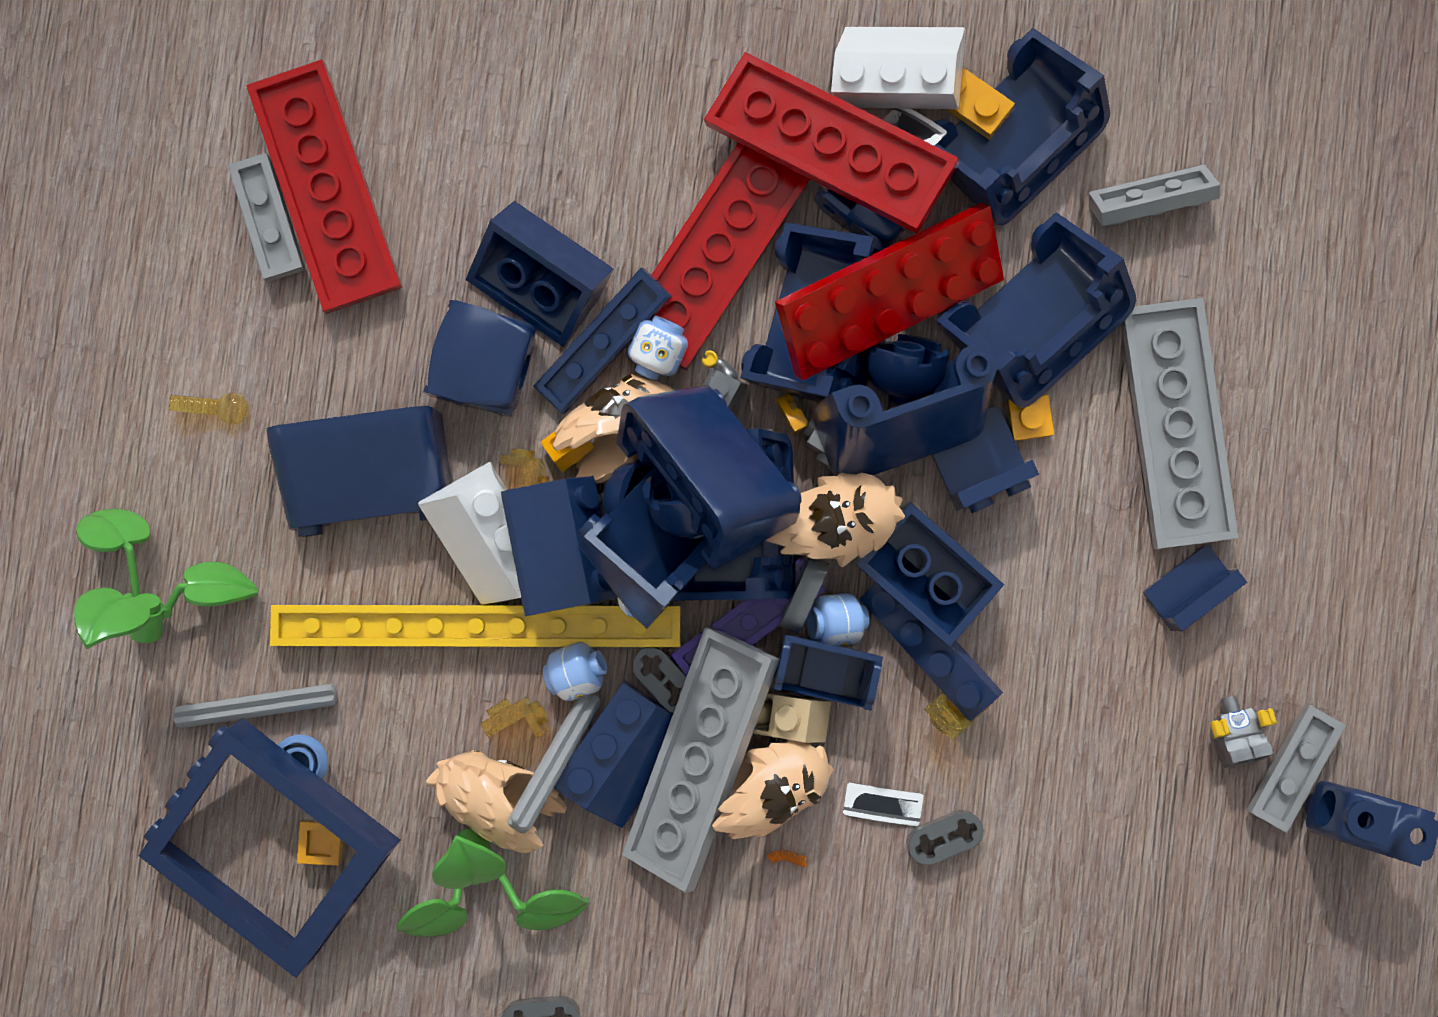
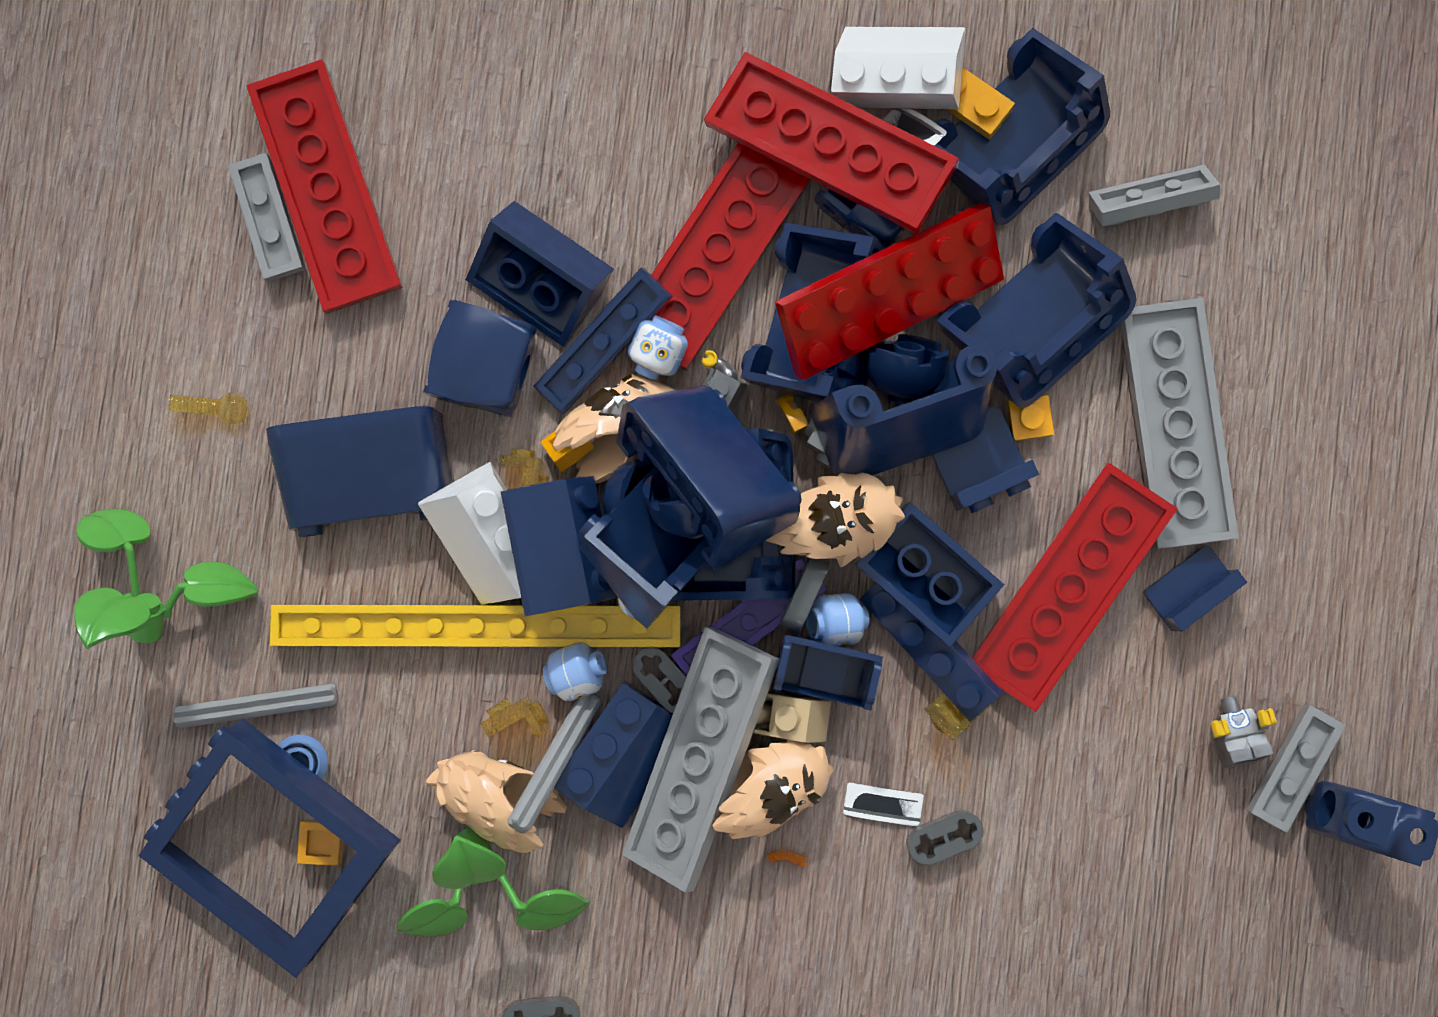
(1072, 586): none -> red plate

